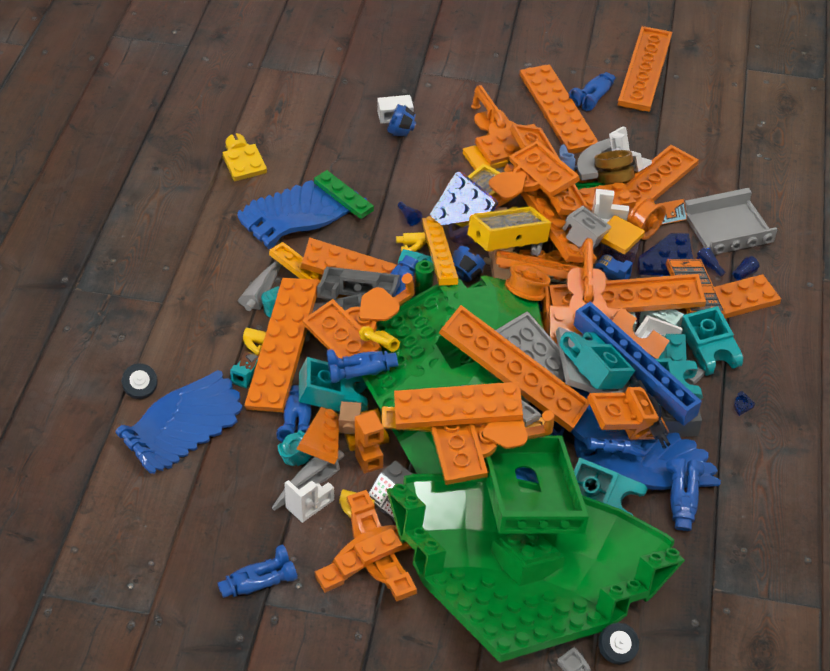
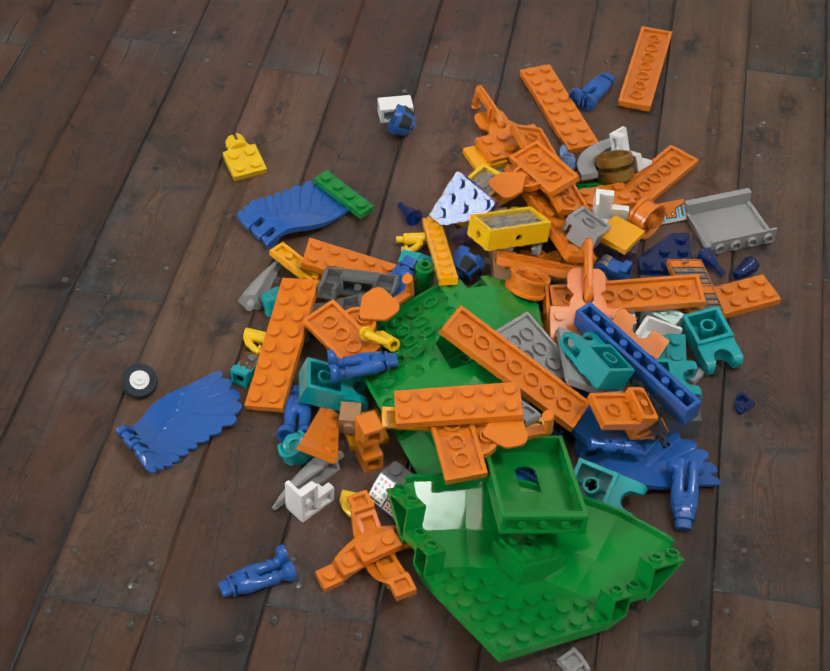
(618, 643): black wheel -> none

